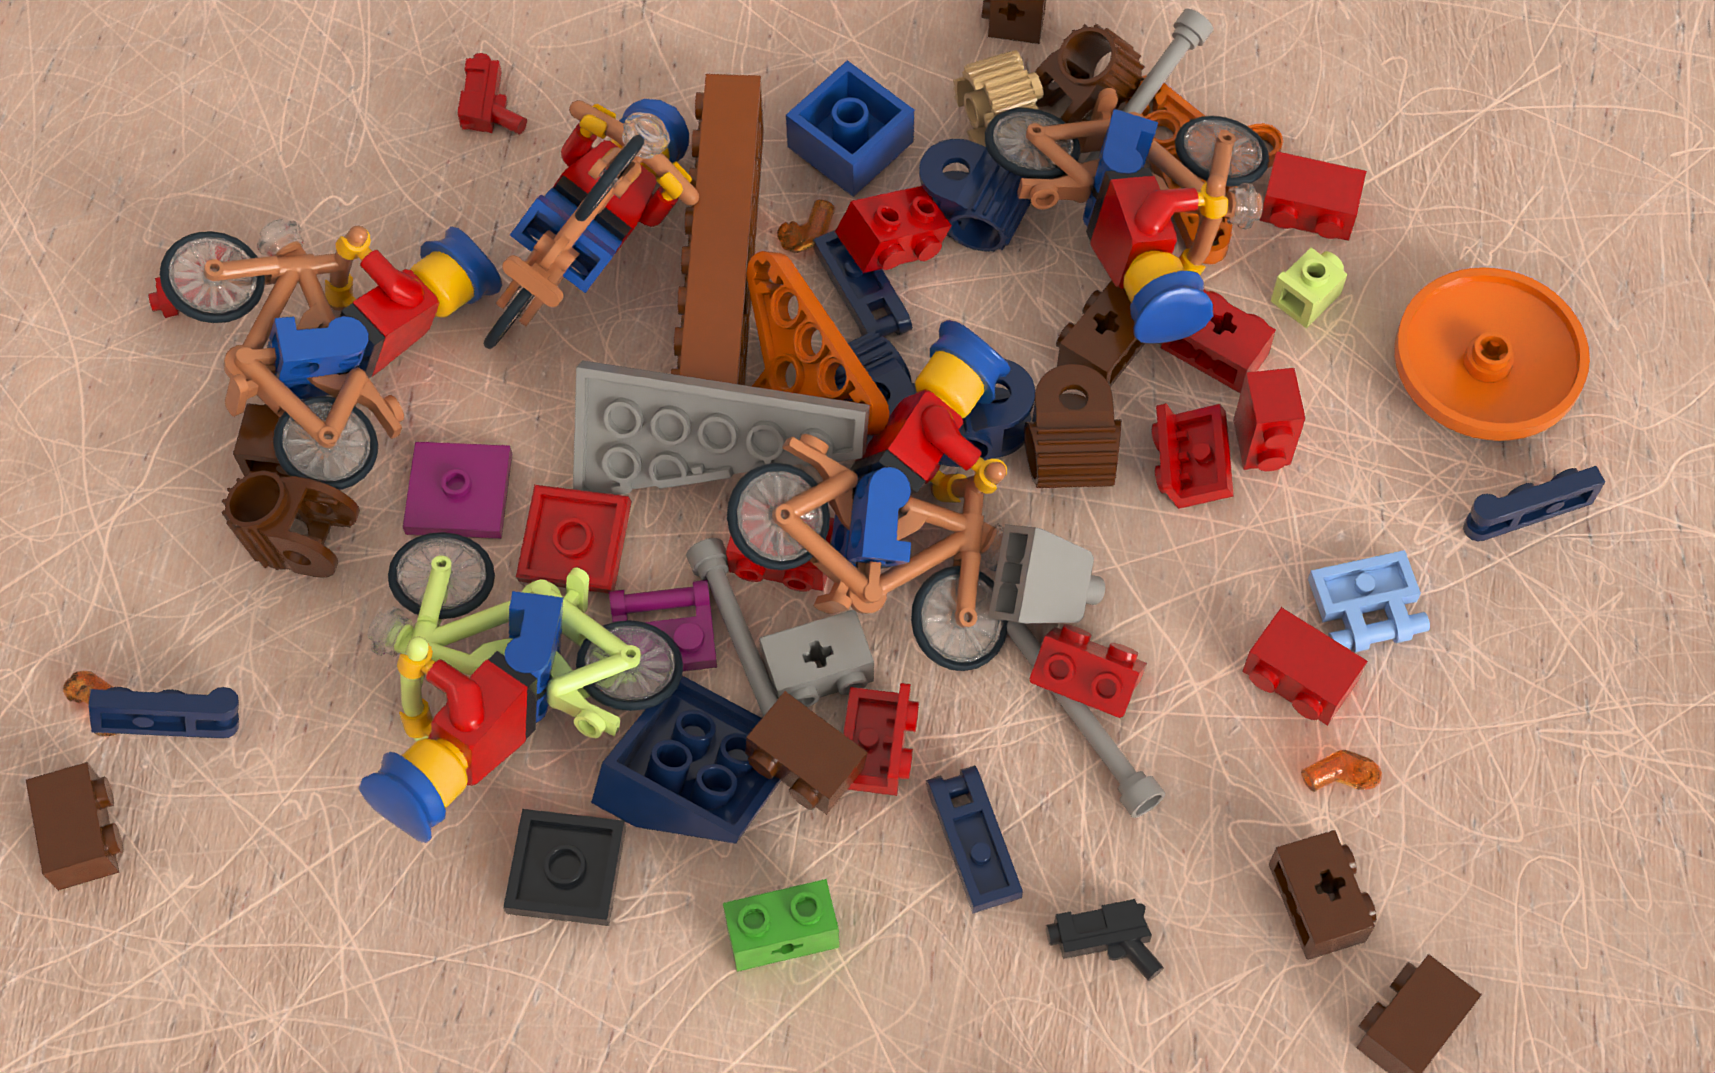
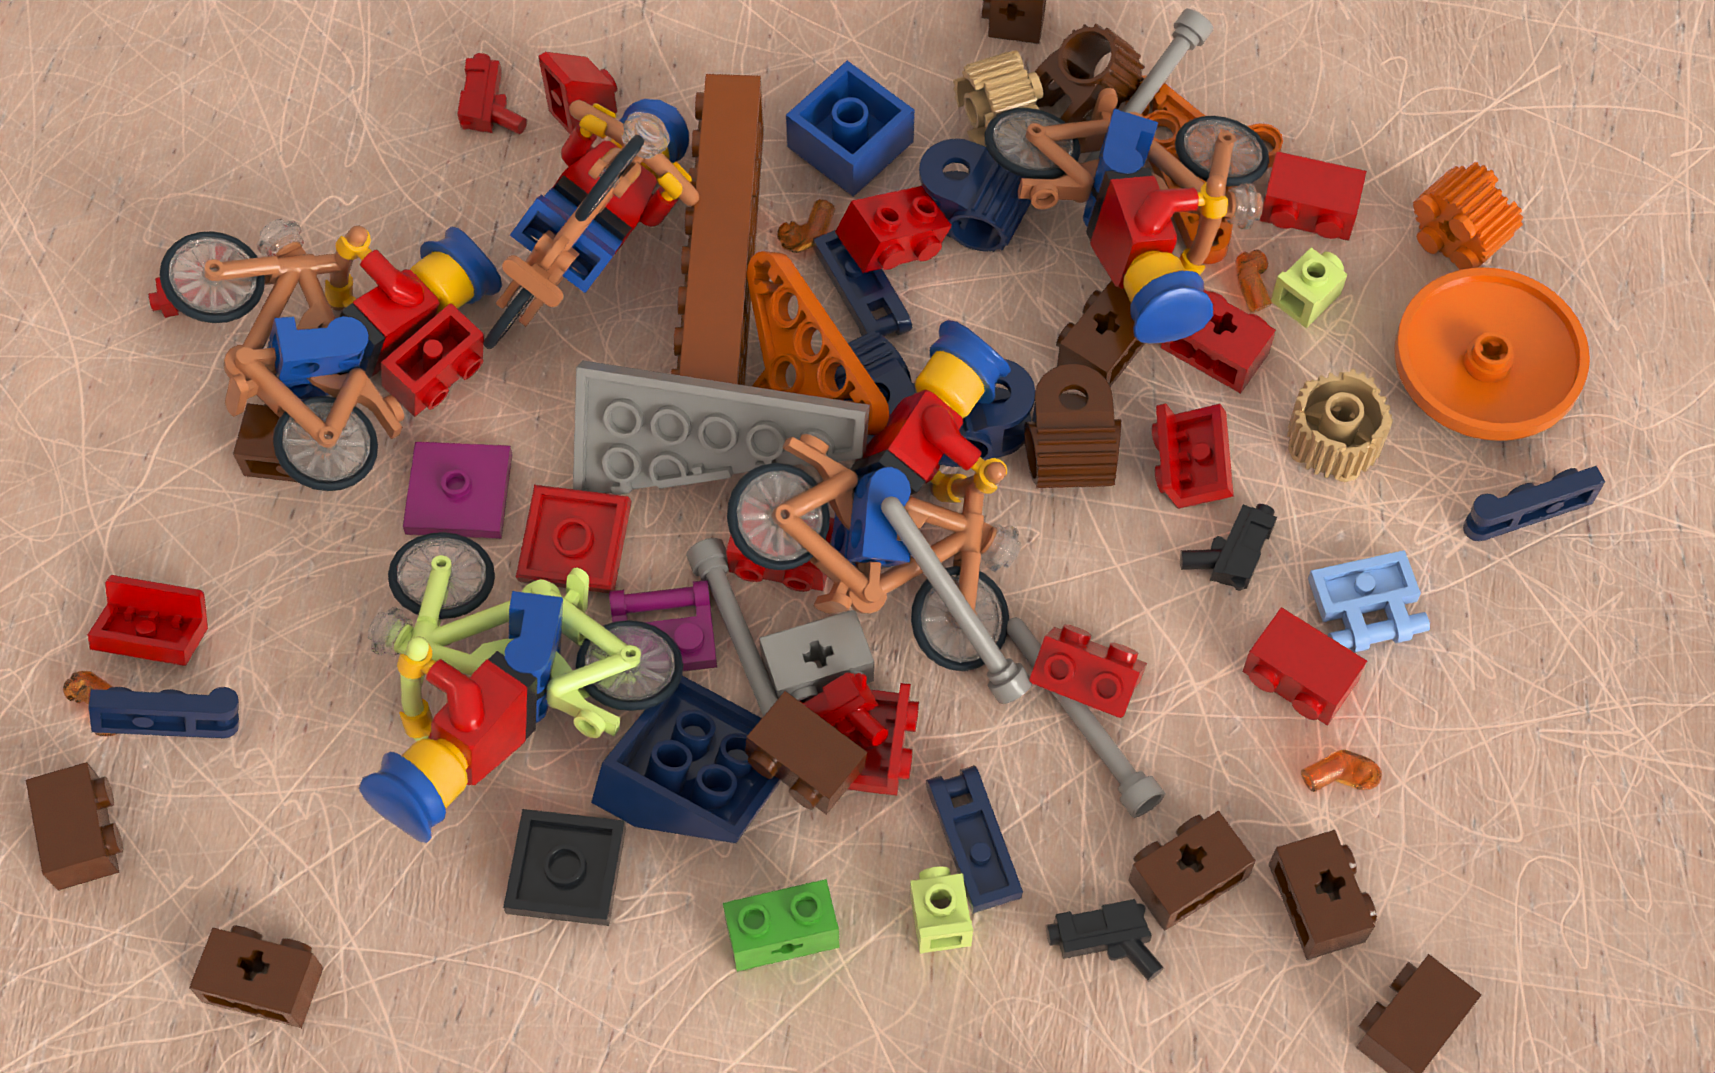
(150, 621): none -> red bracket
(264, 508): reddish brown piece -> none
(277, 996): none -> reddish brown brick
(433, 360): none -> red brick
(573, 79): none -> red slope
(847, 706): none -> red piece
(937, 927): none -> yellowish green brick
(1006, 678): none -> light grey piece
(1042, 578): light grey torso -> none
(1177, 893): none -> reddish brown brick
(1239, 555): none -> black piece
(1248, 272): none -> clear orange arm
(1269, 419): red brick -> none
(1339, 425): none -> tan brick
(1466, 216): none -> orange brick

